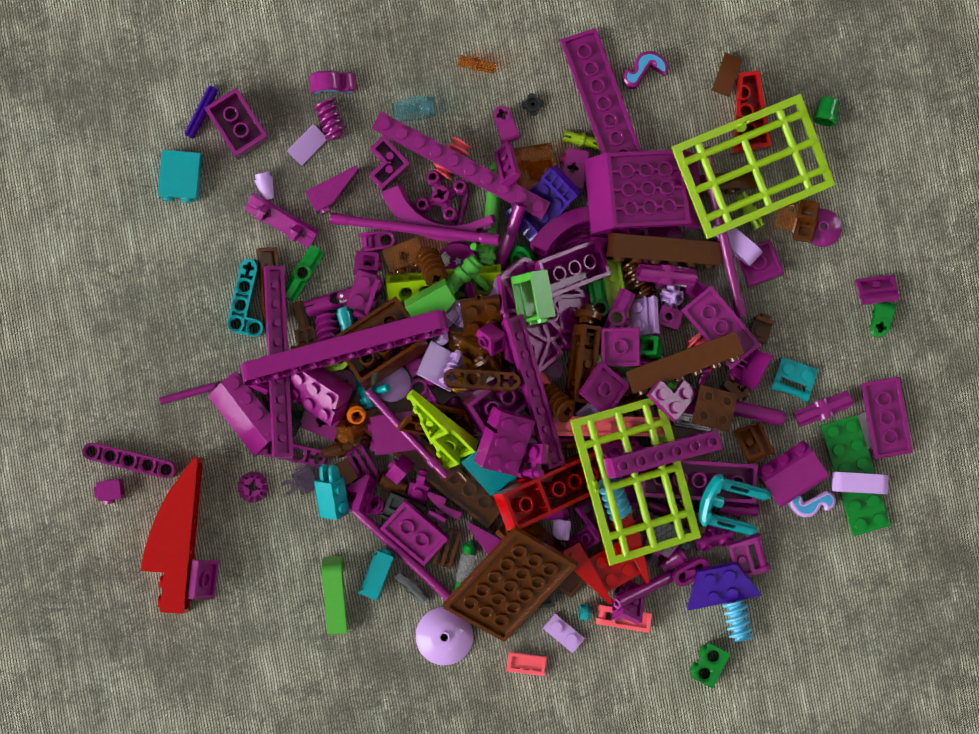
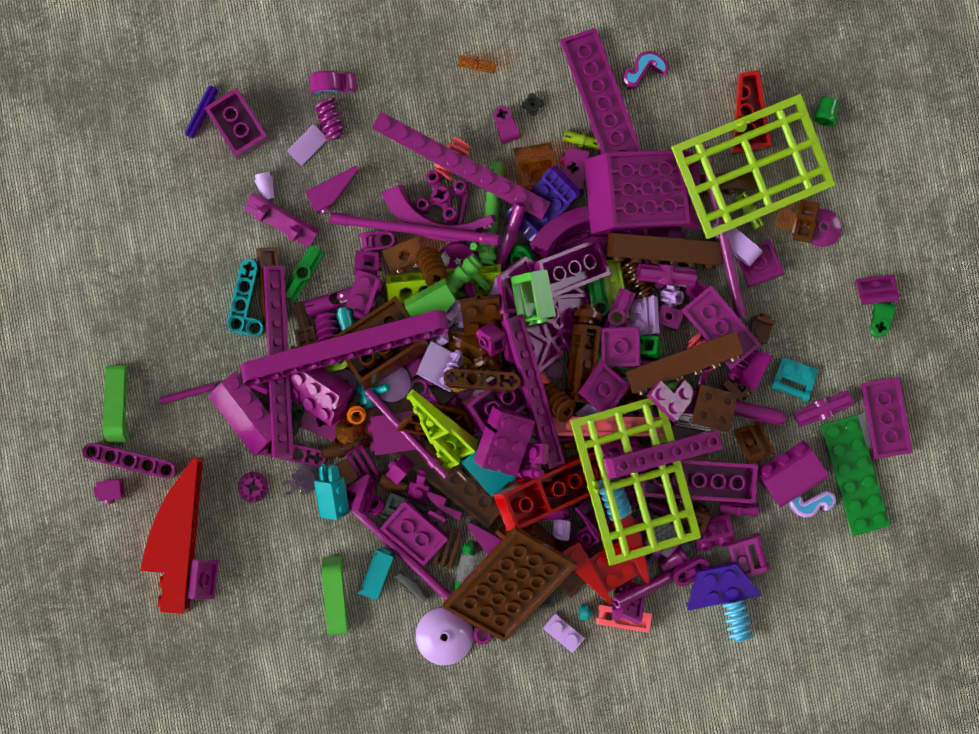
(115, 402): none -> bright green beam
(180, 176): teal brick -> none
(392, 164): magenta brick -> none
(414, 108): clear light blue slope -> none
(481, 637): none -> magenta plate
(507, 164): magenta plate -> none
(526, 663): coral plate -> none
(711, 500): teal piece -> none
(714, 666): green brick -> none
(727, 74): reddish brown slope -> none
(860, 483): lavender beam -> none

